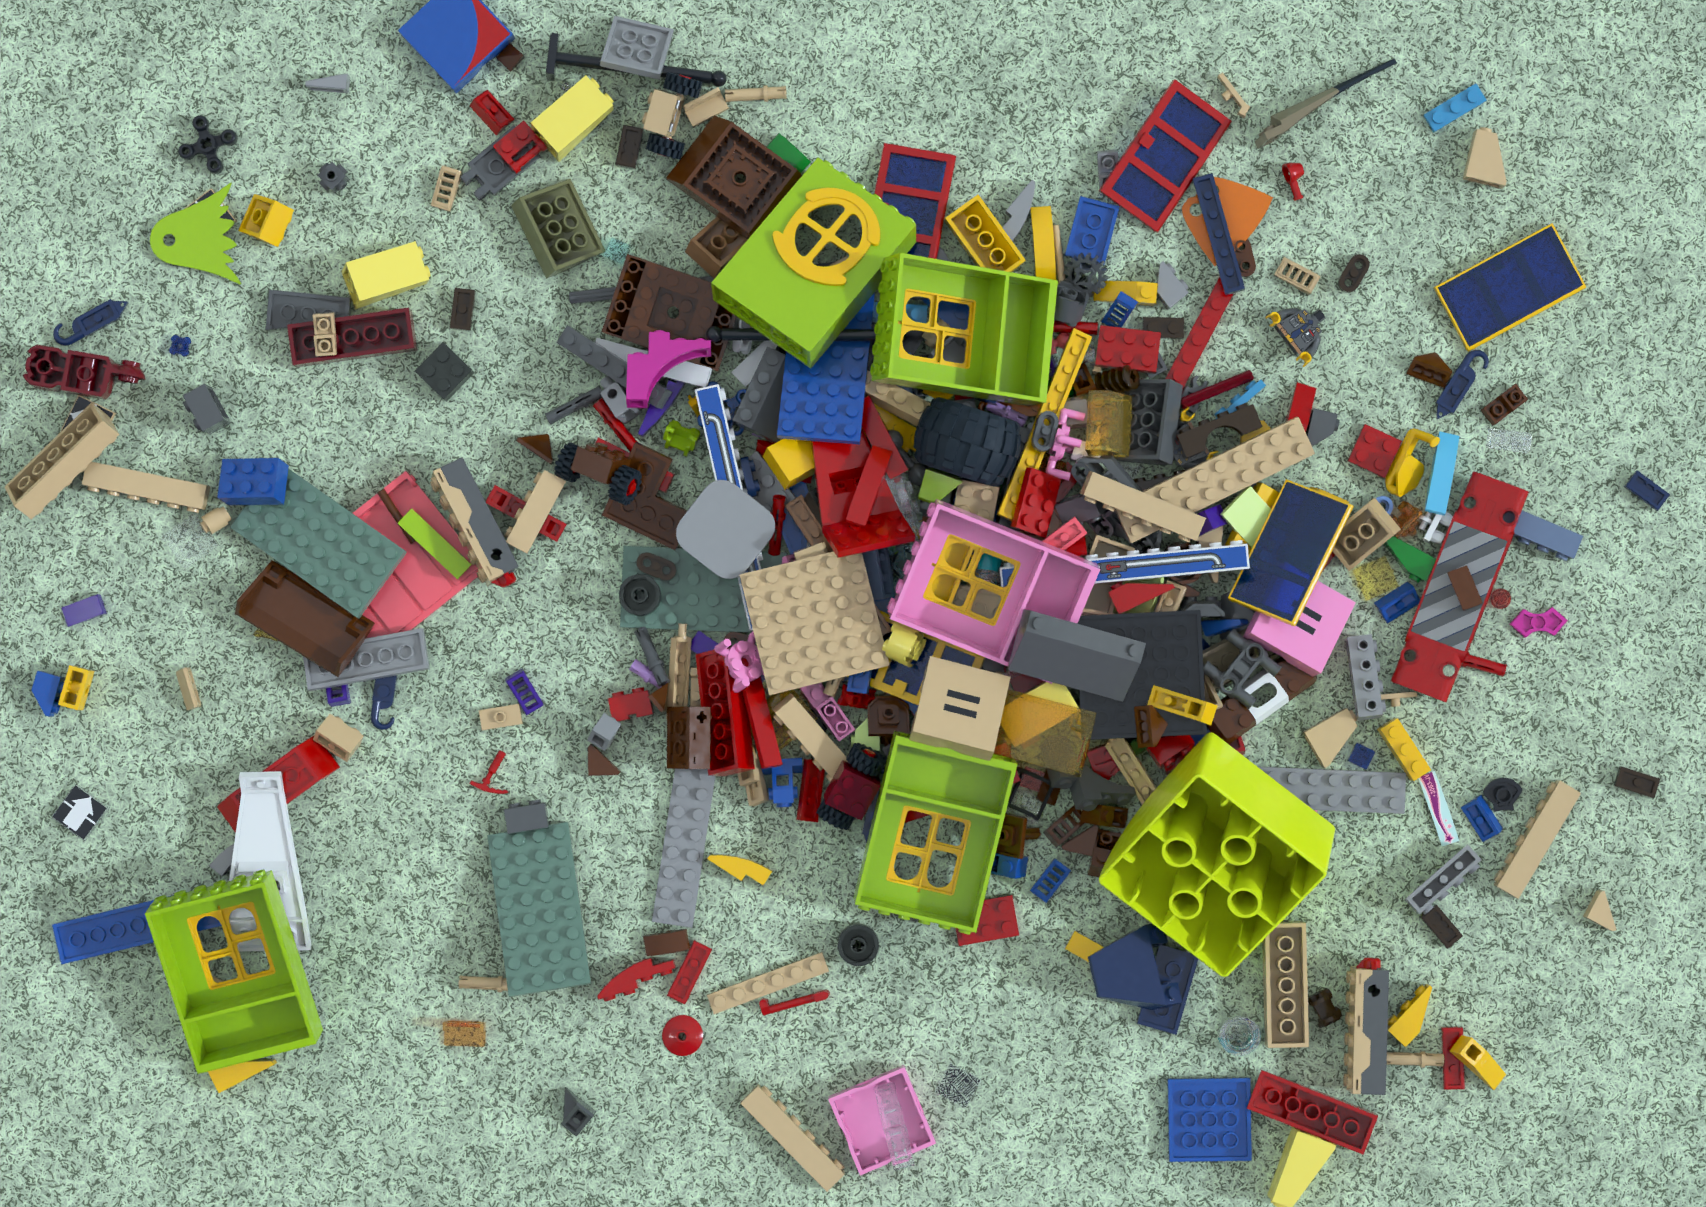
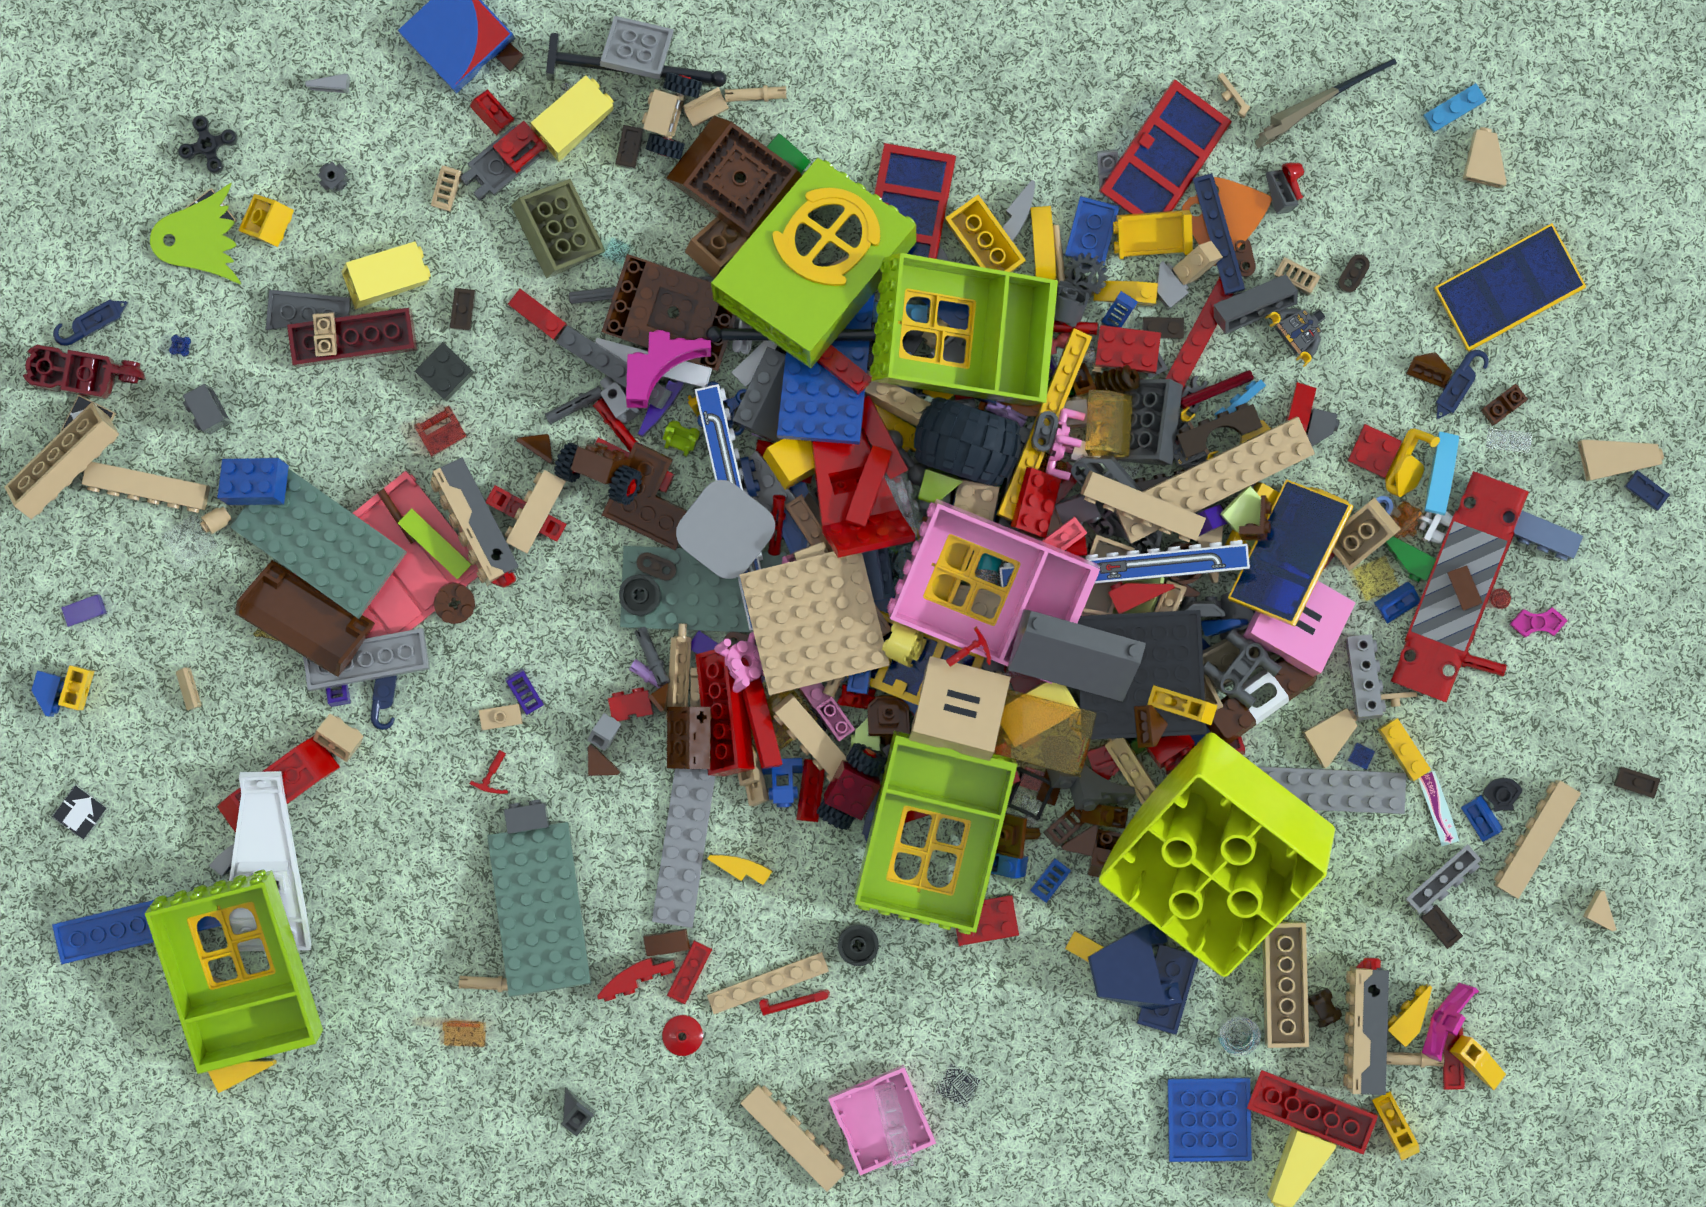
(444, 436): none -> clear red plate
(449, 613): none -> reddish brown plate
(537, 314): none -> red slope
(844, 370): none -> red plate
(966, 650): none -> red piece
(1153, 233): none -> yellow panel
(1197, 262): none -> tan brick
(1253, 531): none -> reddish brown bracket
(1255, 304): none -> dark grey brick
(1283, 197): none -> dark grey slope
(1396, 1126): none -> yellow slope
(1447, 1020): none -> dark pink plate
(1612, 458): none -> tan slope

